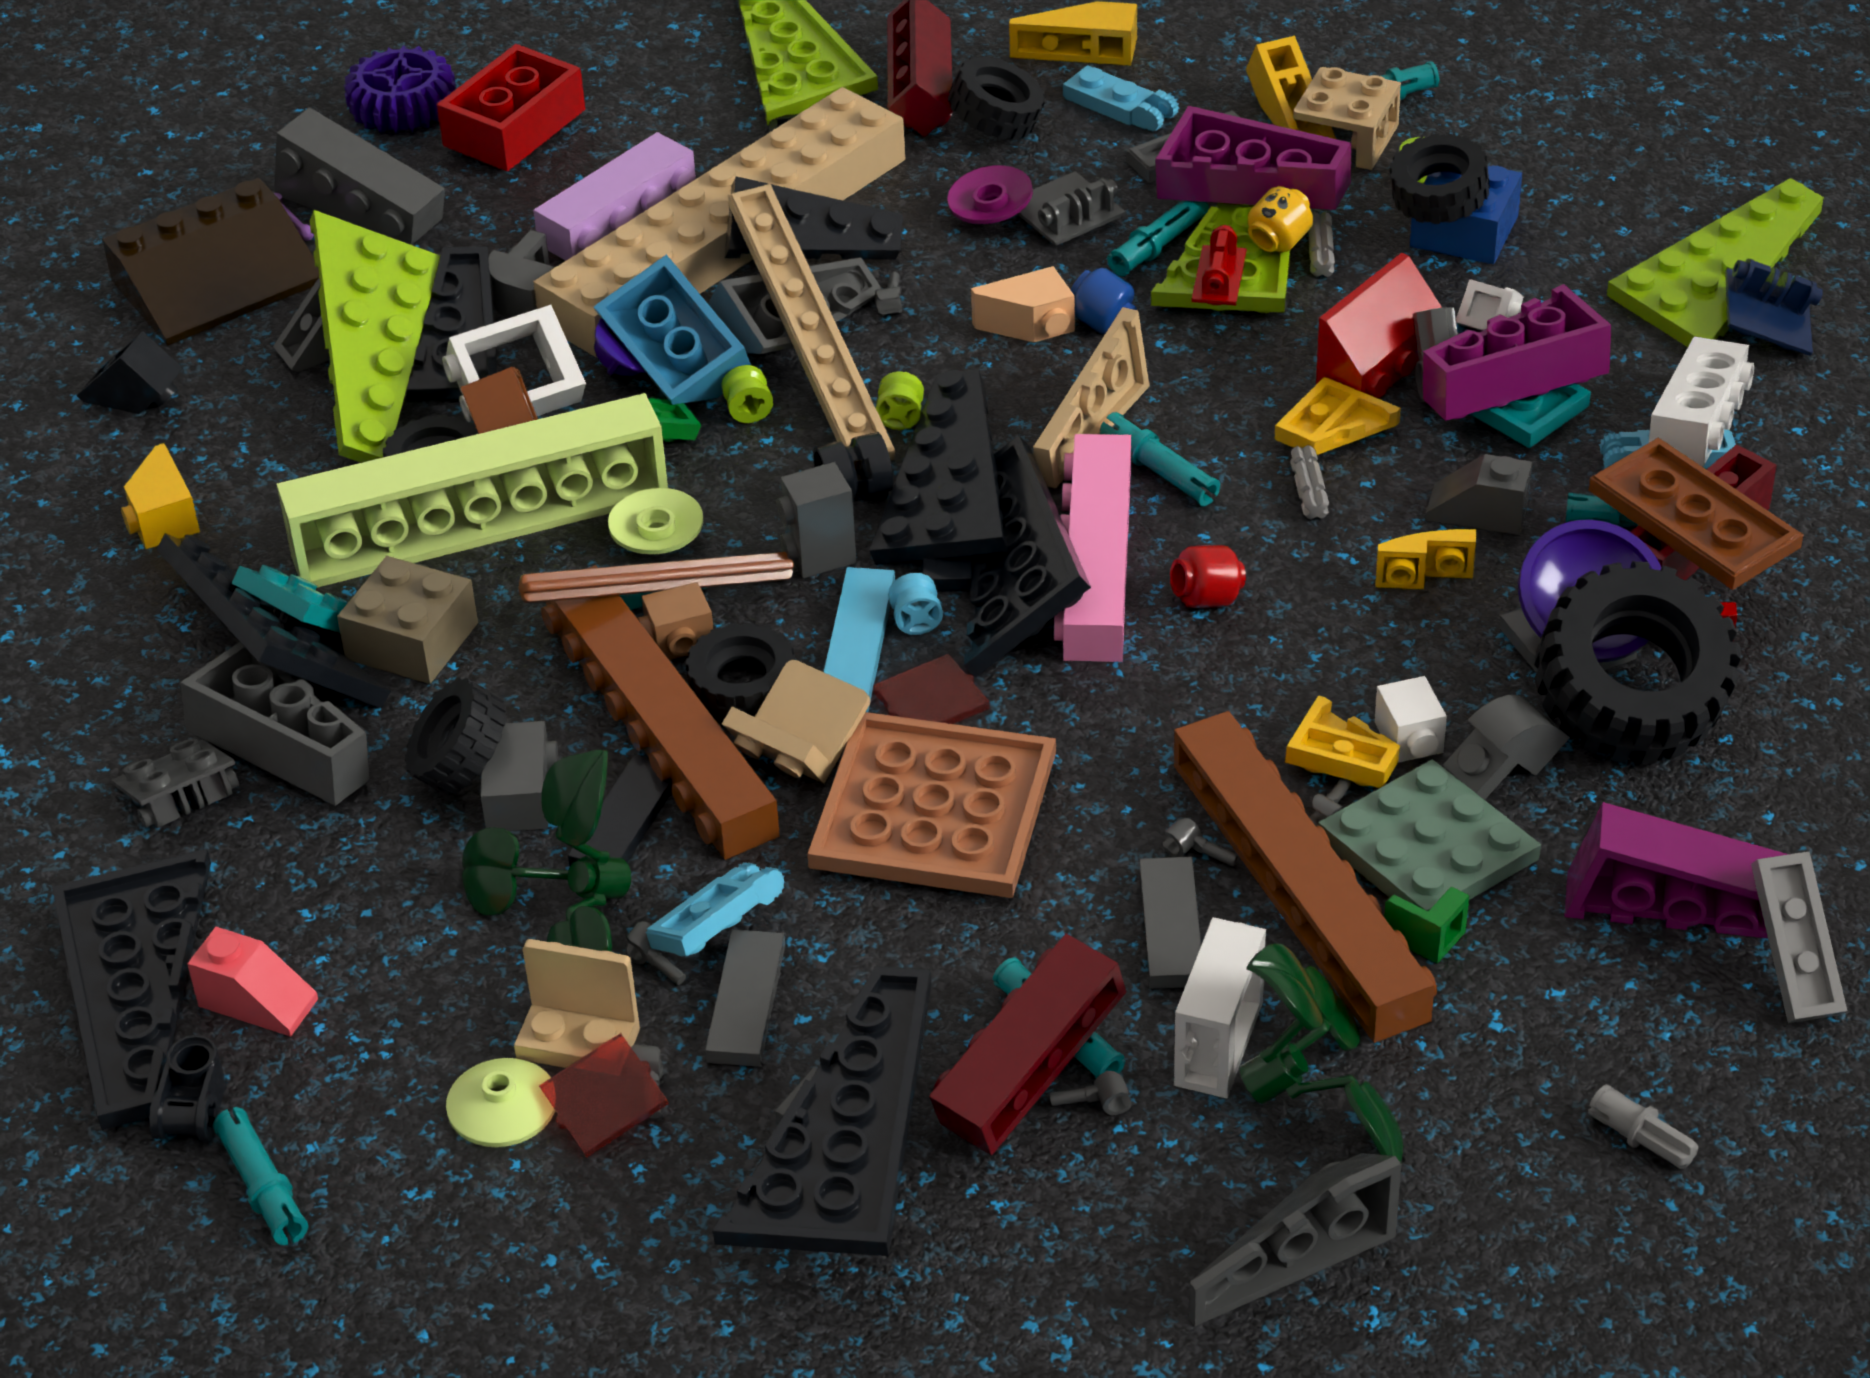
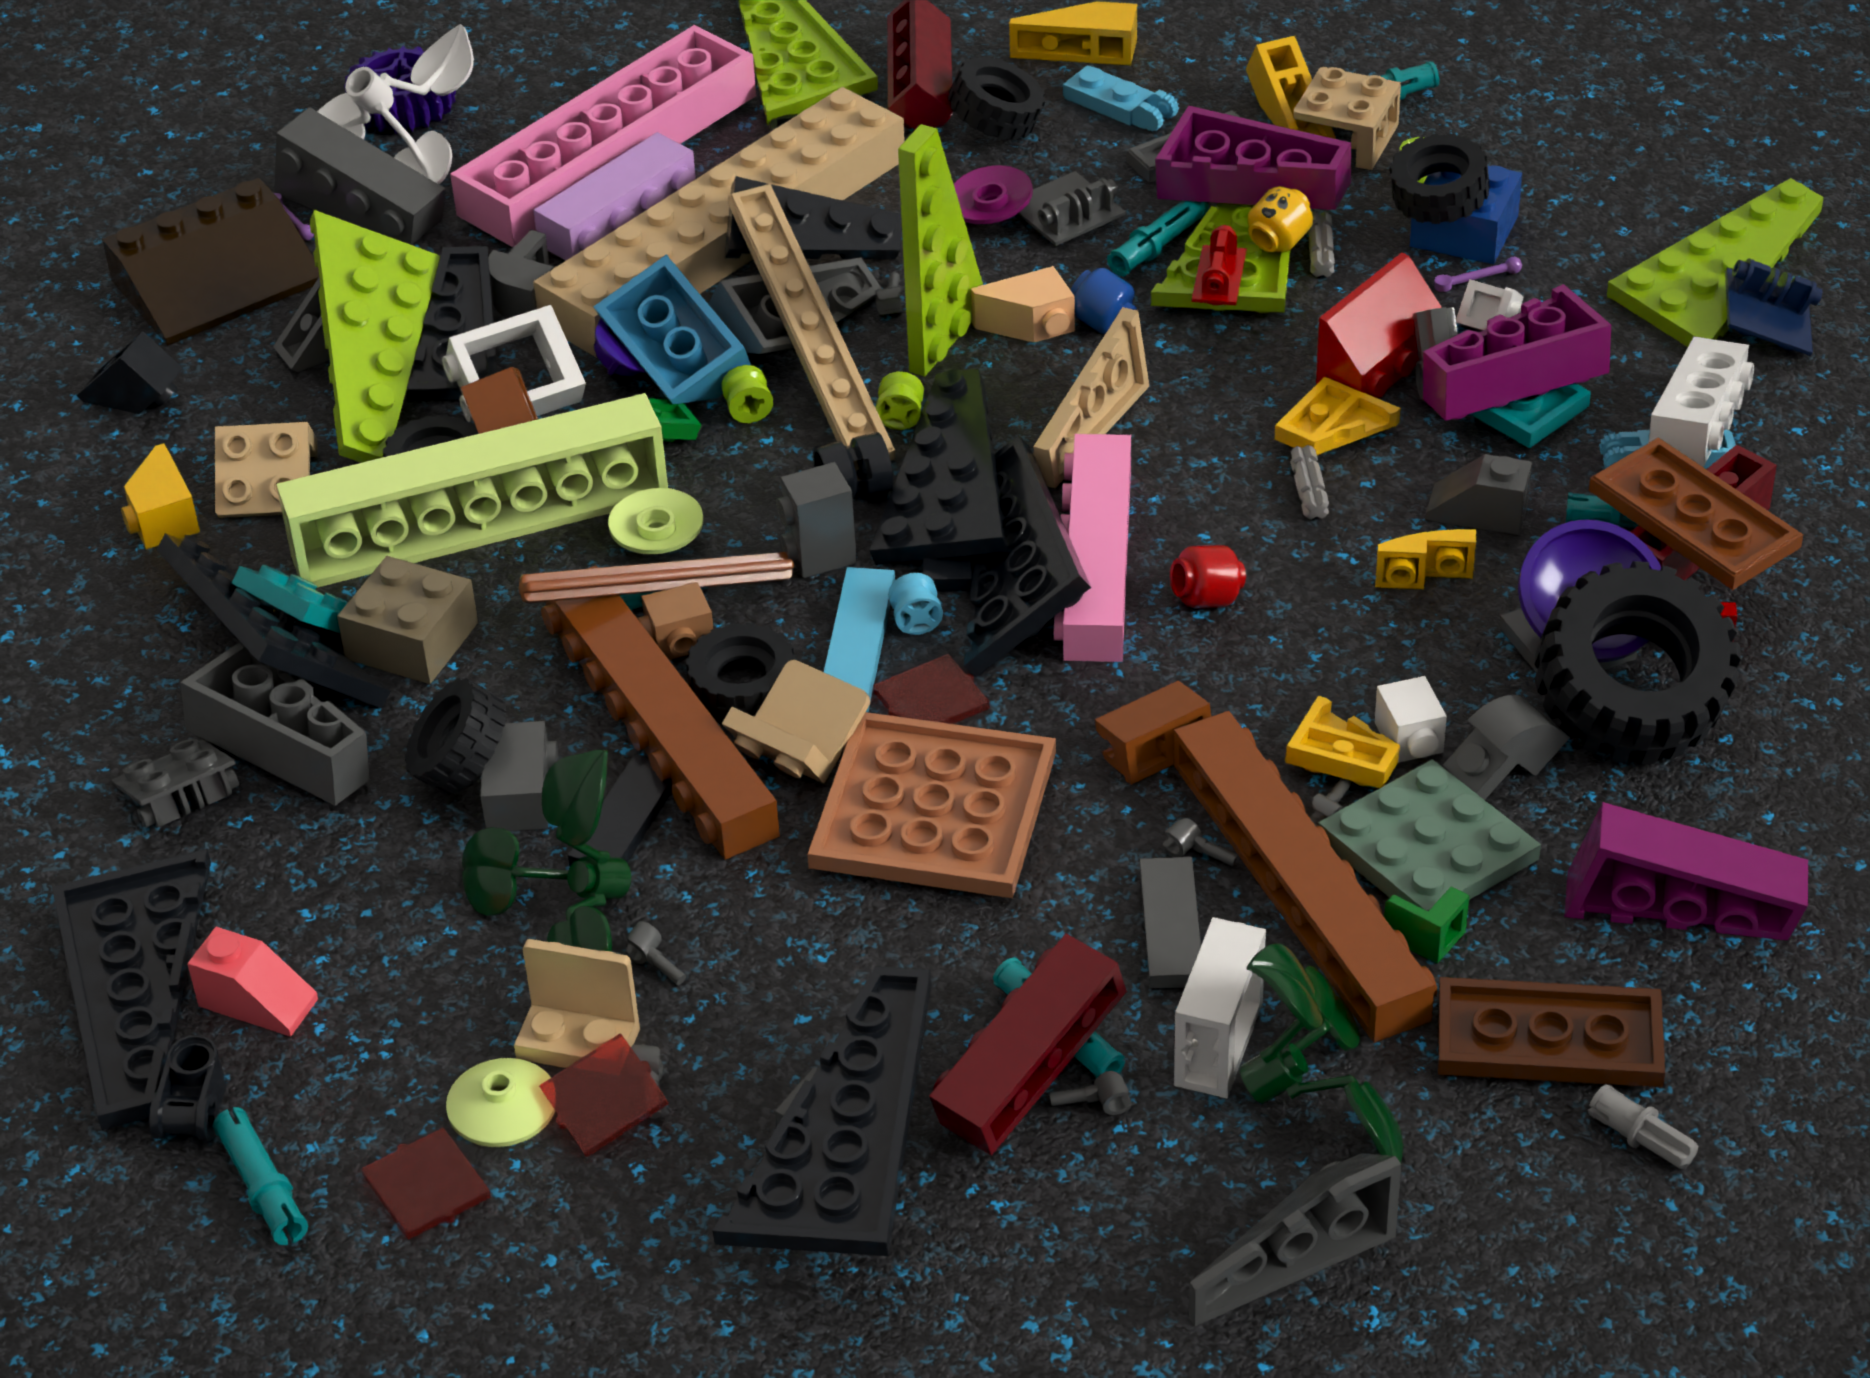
(256, 459): none -> tan bracket
(425, 1183): none -> clear red piece
(440, 68): none -> white plant
(511, 107): red brick -> none
(666, 91): none -> bright pink brick
(714, 909): medium azure hinge -> none
(745, 998): dark grey tile -> none
(936, 252): none -> lime wing
(1144, 730): none -> dark orange hinge
(1162, 460): teal pin -> none
(1444, 282): none -> medium lavender hinge
(1550, 1032): none -> reddish brown plate
(1798, 937): light grey plate -> none

